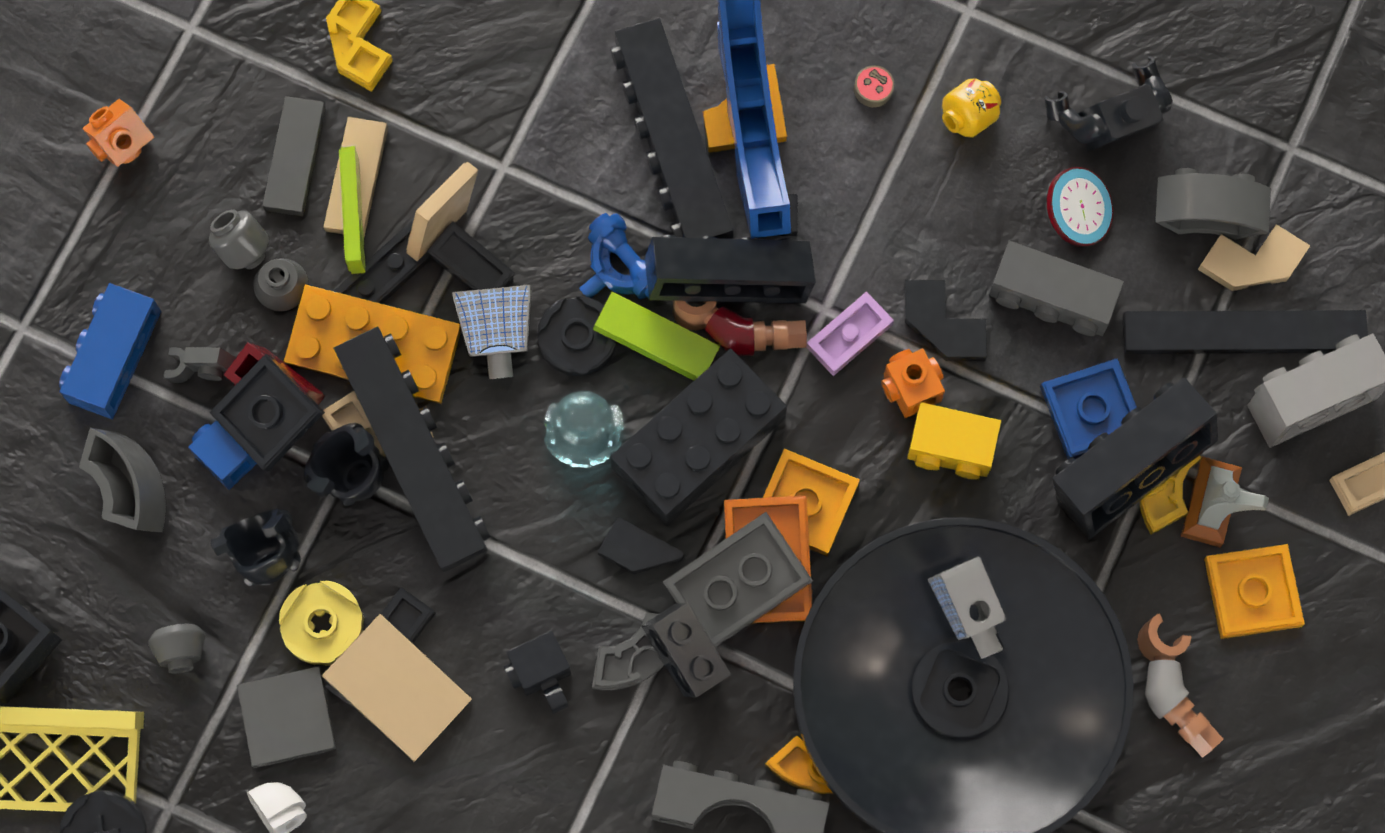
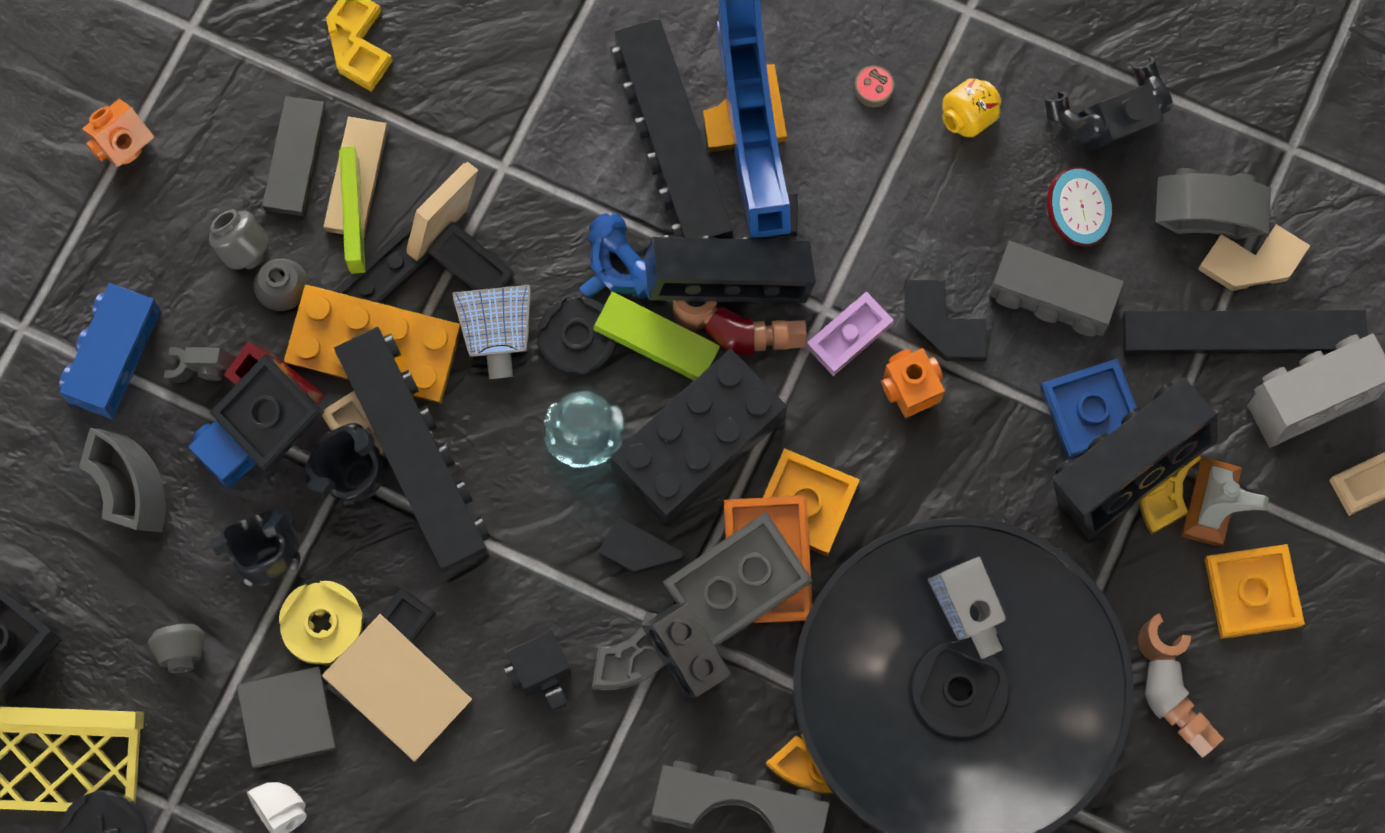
(953, 441): yellow brick -> none

